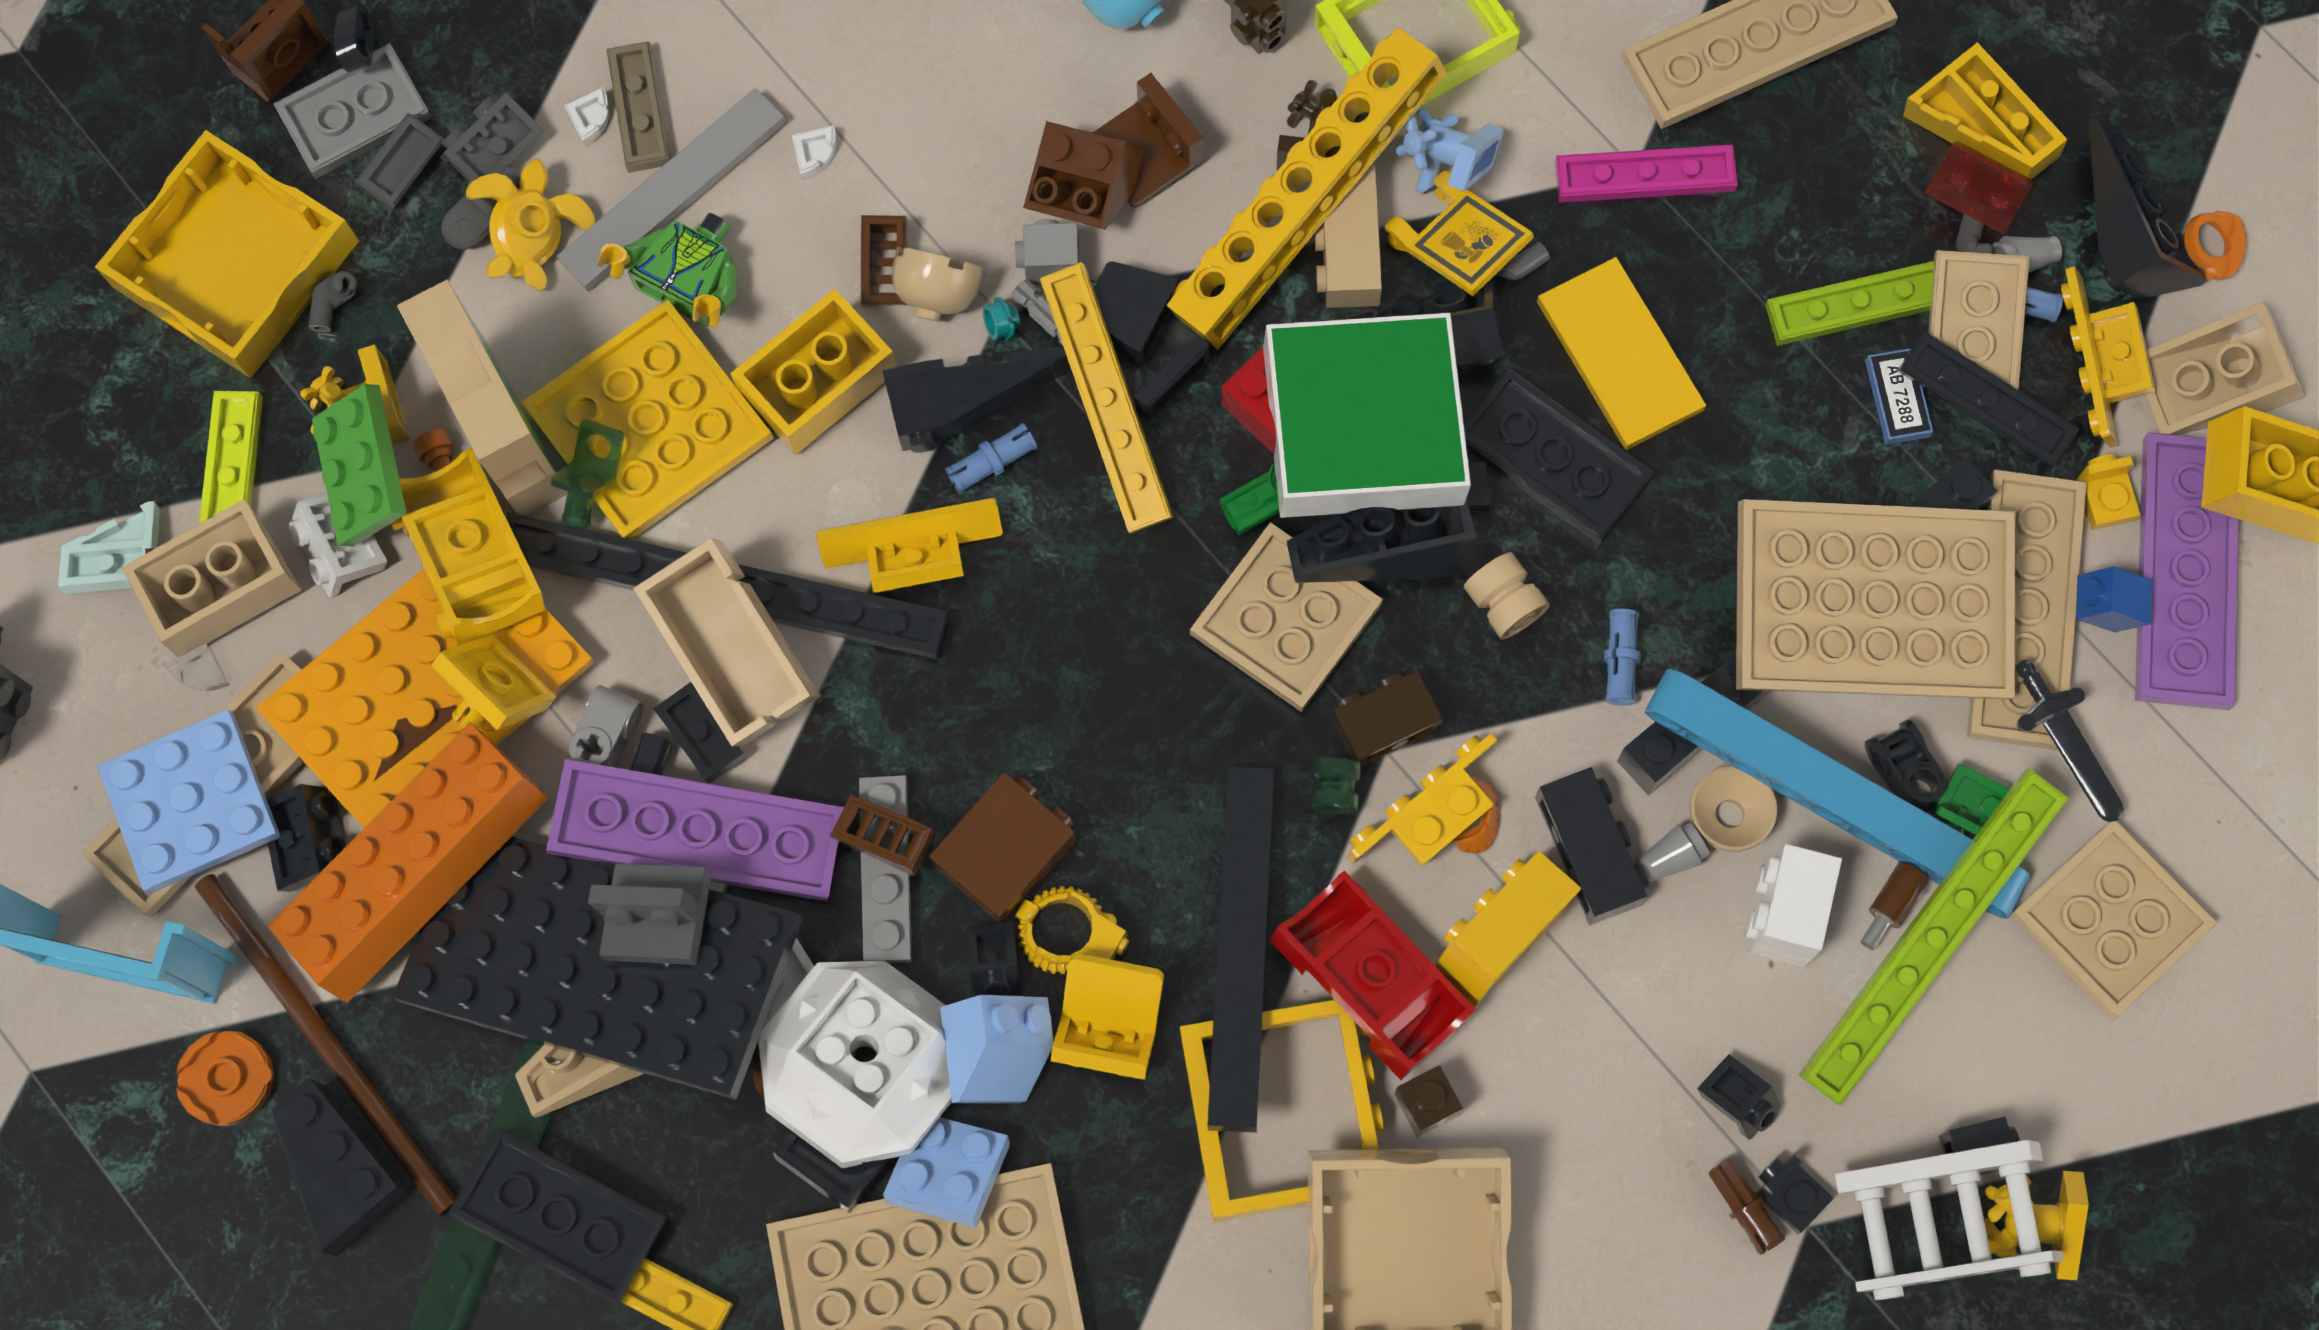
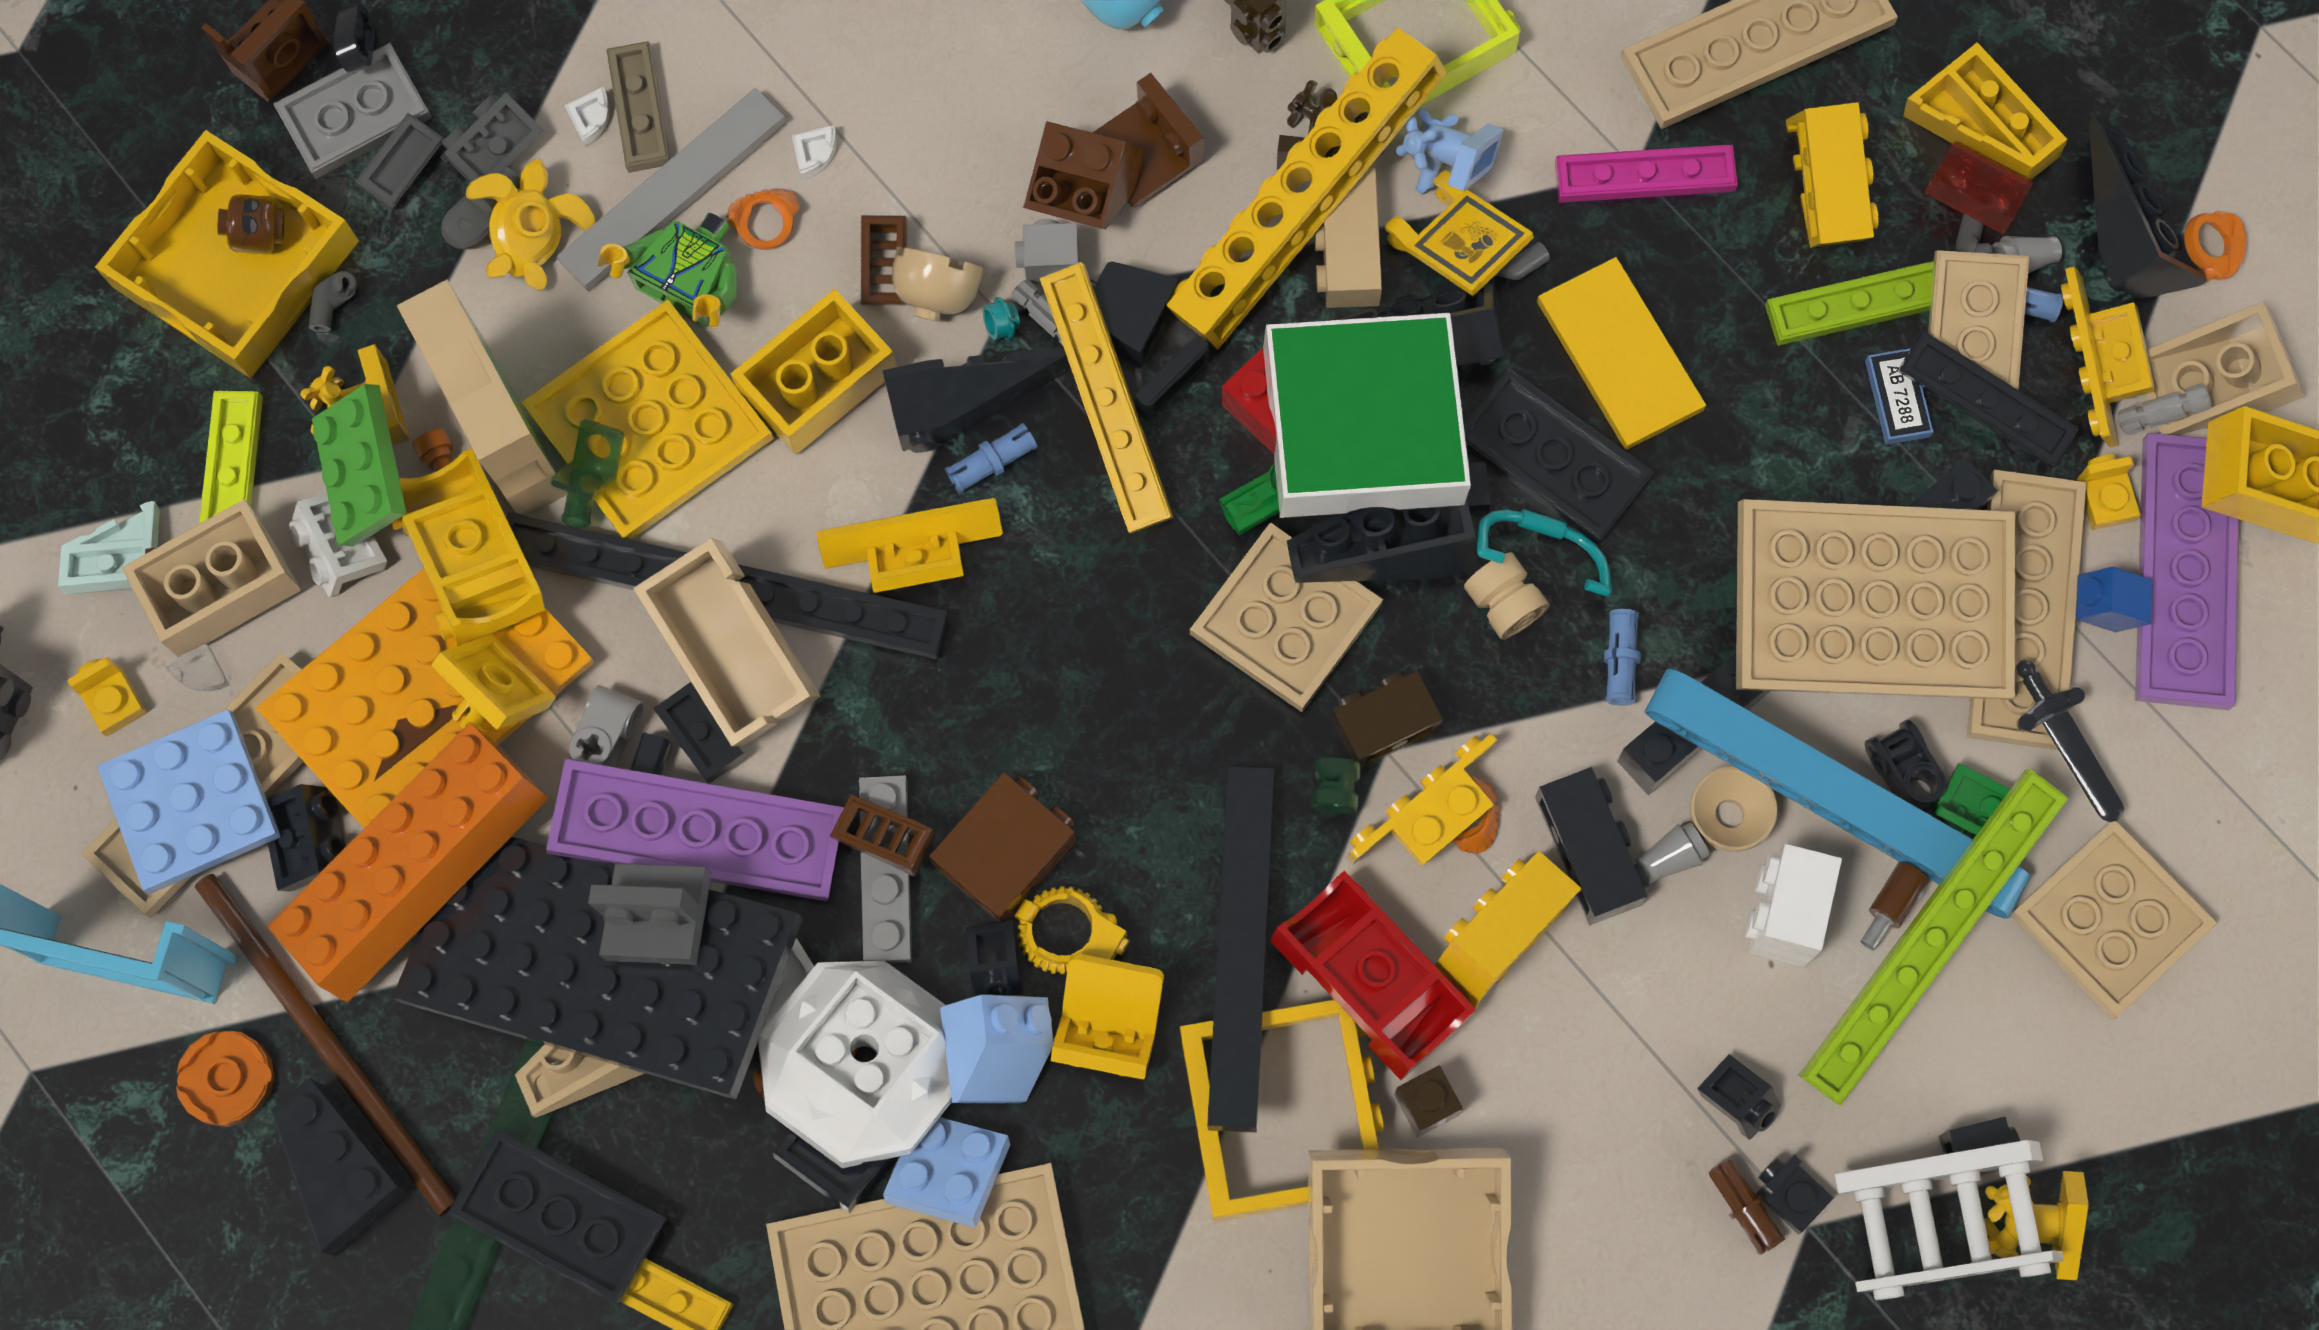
(107, 694): none -> yellow bracket
(251, 224): none -> reddish brown head
(782, 200): none -> orange piece
(1550, 527): none -> teal piece
(1834, 174): none -> yellow wedge
(2164, 409): none -> light grey axle

